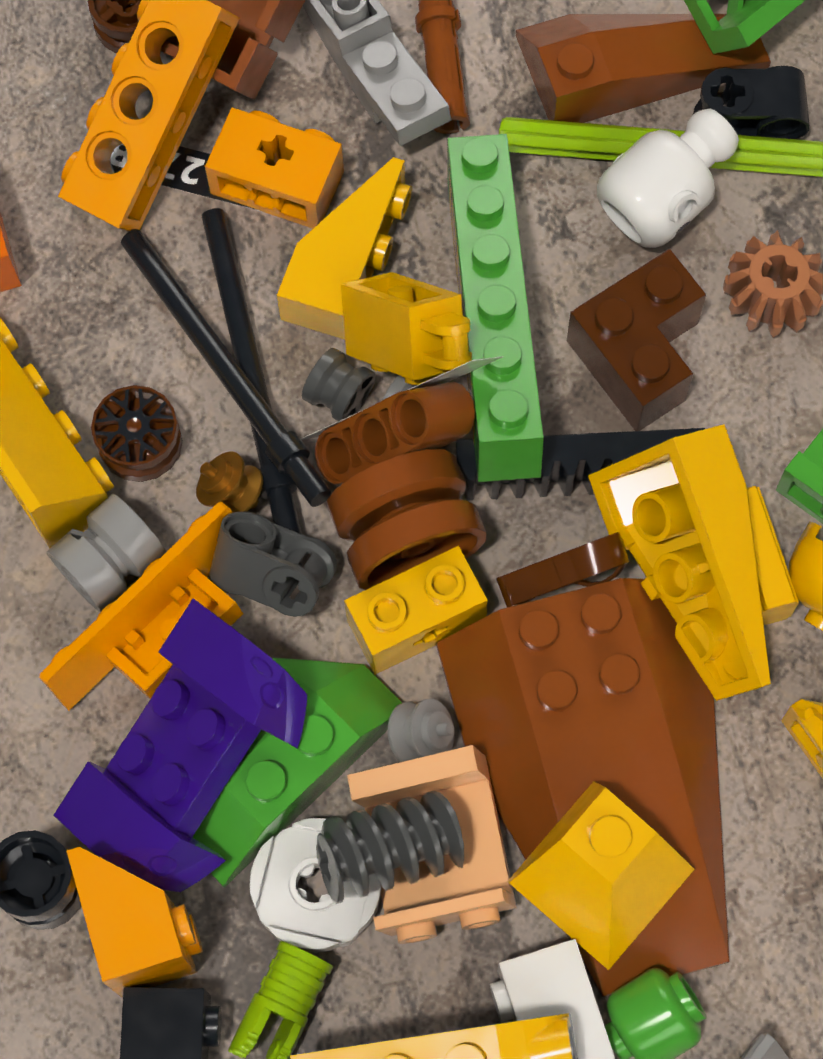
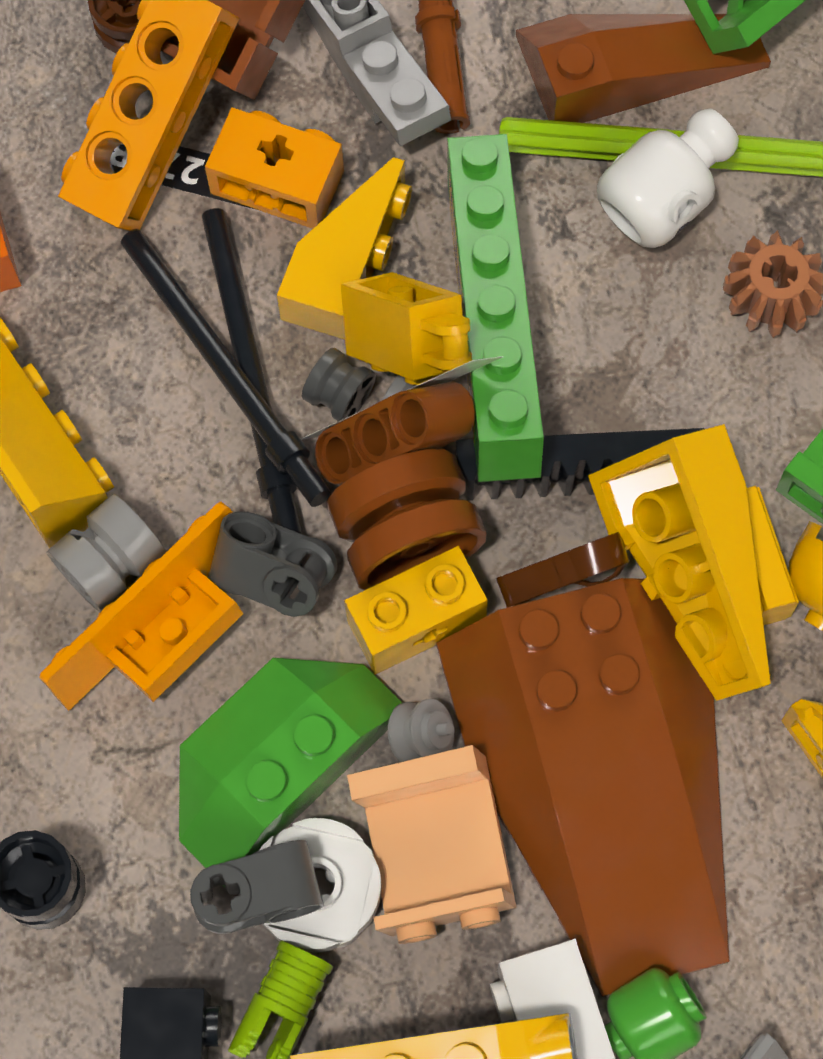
(132, 925): light orange slope -> none
(136, 435): reddish brown wheel -> none
(183, 753): dark purple piece -> none
(229, 482): pearl gold wheel -> none
(272, 884): none -> dark grey piece
(387, 842): dark grey piece -> none
(601, 874): yellow slope -> none
(627, 338): reddish brown brick -> none
(759, 100): black piece -> none

